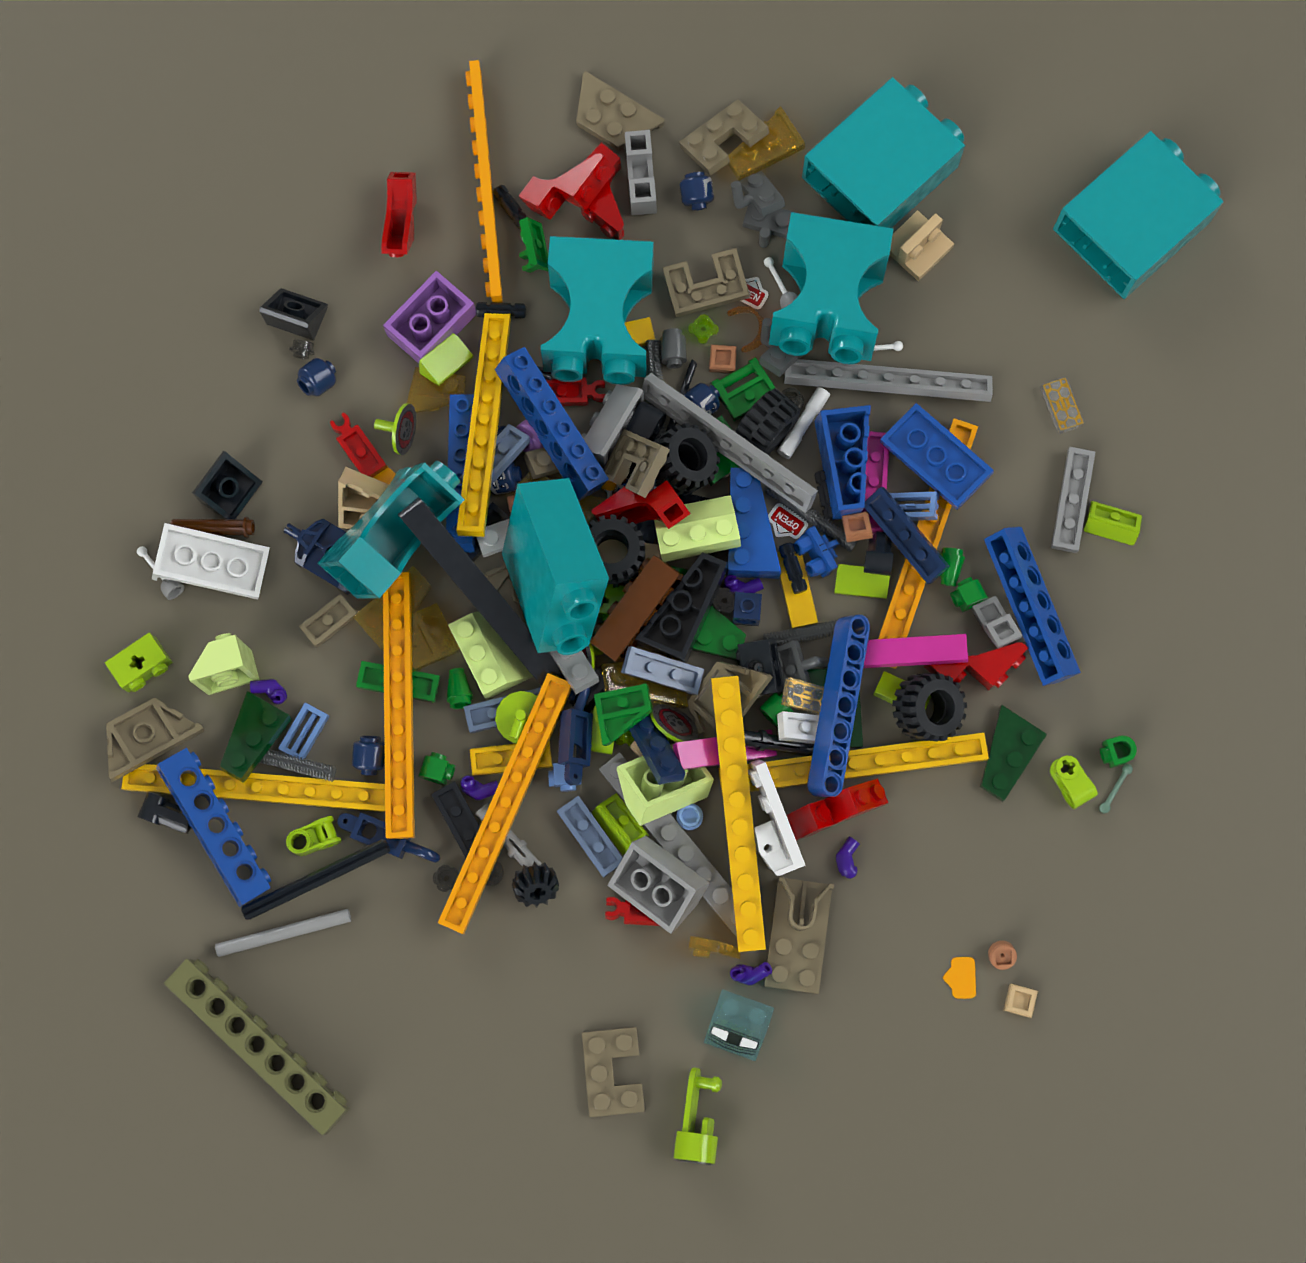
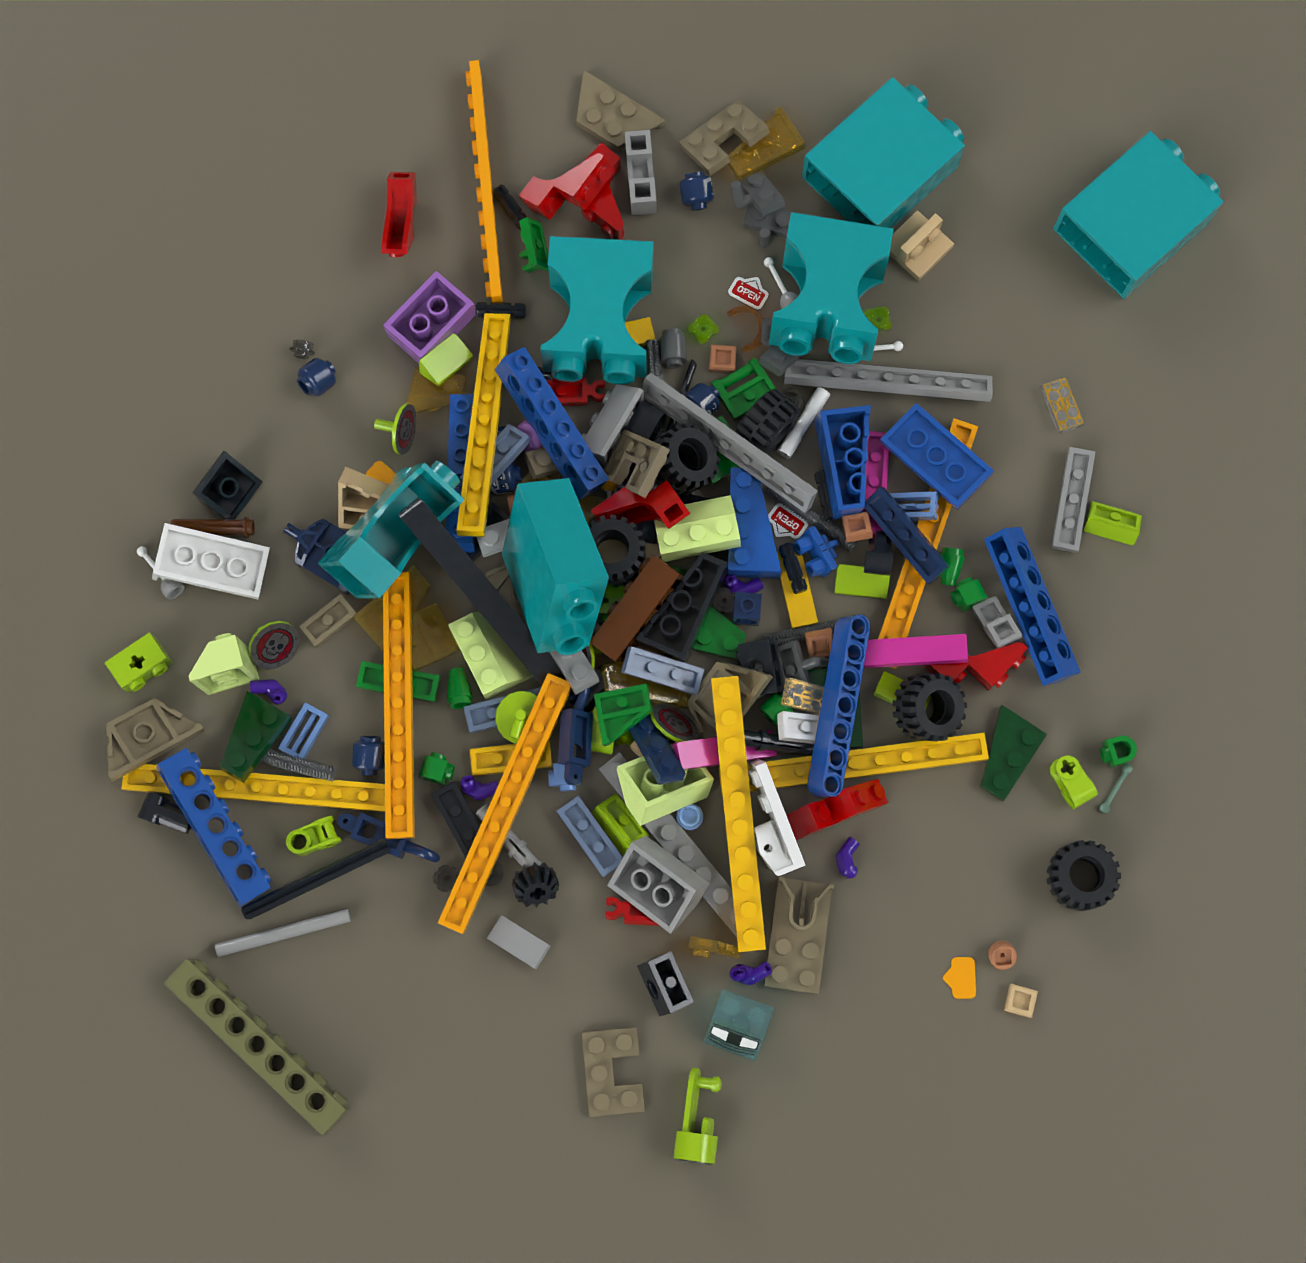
(274, 645): none -> shield
(294, 313): black slope -> none
(358, 448): red plate -> none
(518, 942): none -> light grey slope
(665, 984): none -> black brick
(725, 289): dark tan plate -> none
(819, 642): none -> nougat tile
(882, 313): none -> clear neon green plate
(1103, 864): none -> black tyre

